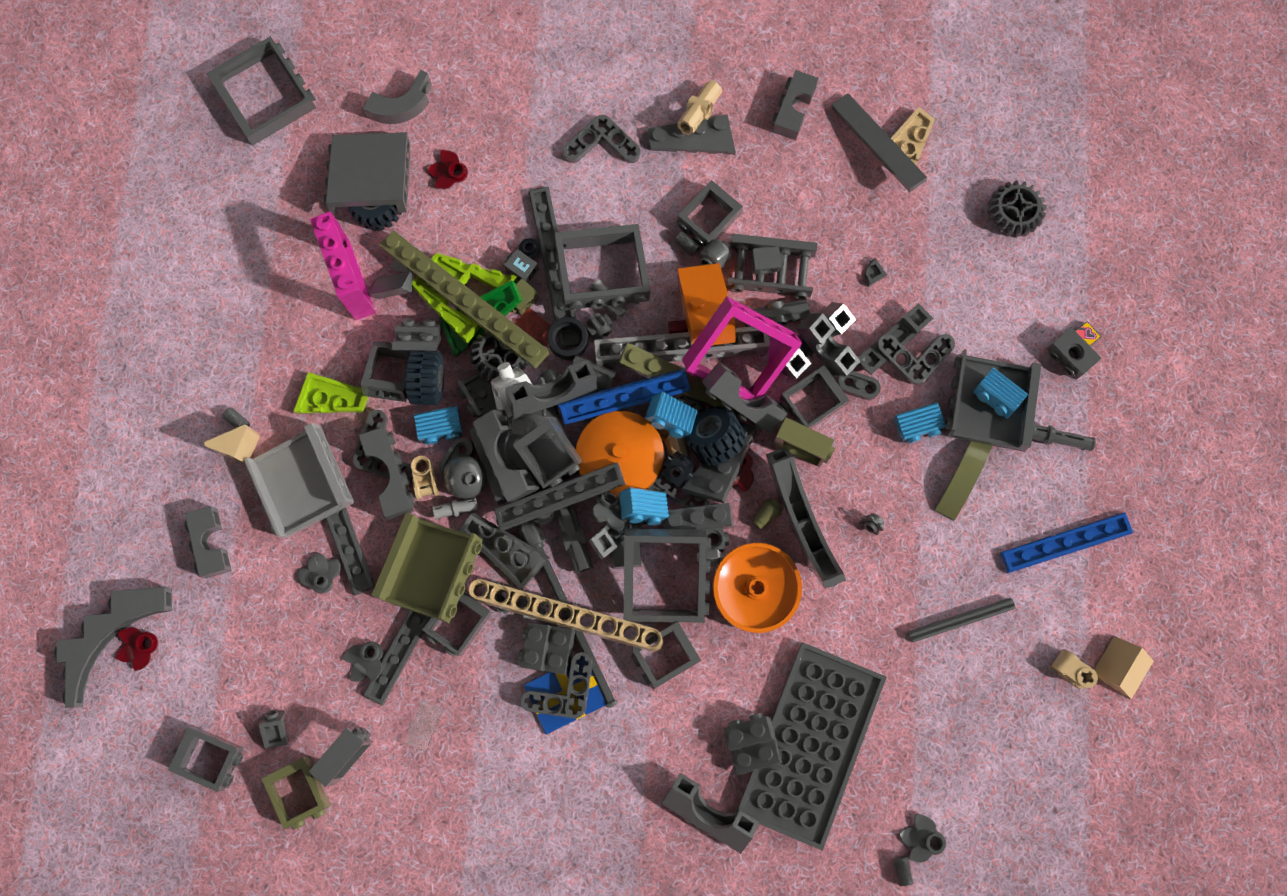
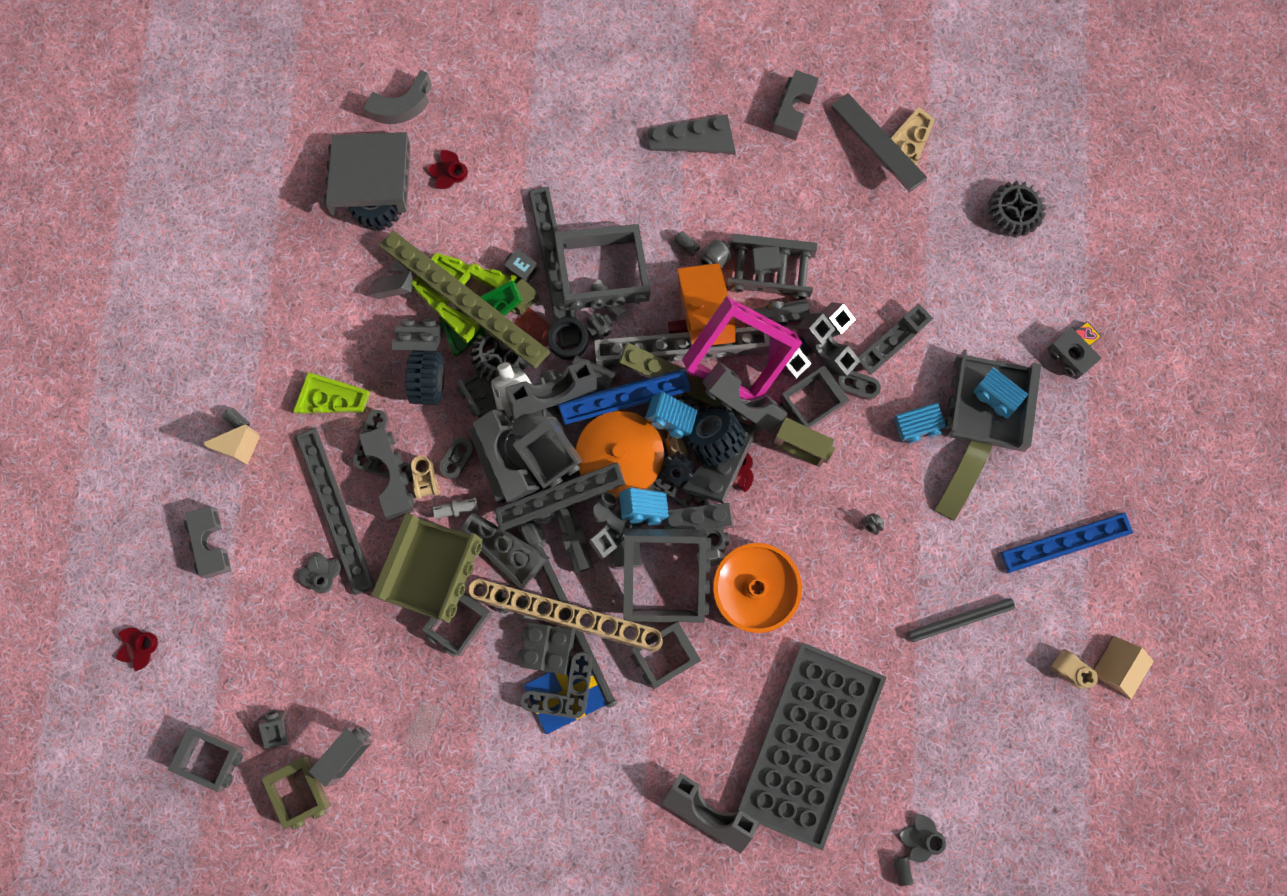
(99, 630): dark grey arch -> none
(244, 61): dark grey window -> none
(299, 482): light grey panel -> none
(342, 266): dark pink window -> none
(362, 663): dark grey plate -> none
(379, 388): dark grey window -> none
(397, 657): dark grey tile -> none
(438, 425): dark azure brick -> none
(465, 476): dark grey cylinder -> none
(535, 250): black plate -> none
(598, 135): dark grey beam -> none
(699, 107): tan piece -> none
(721, 198): dark grey window -> none
(752, 744): dark grey plate -> none
(767, 513): olive cone -> none
(802, 520): dark grey arch -> none
(874, 272): dark grey tile -> none
(912, 363): dark grey beam -> none
(1051, 435): dark grey pin -> none

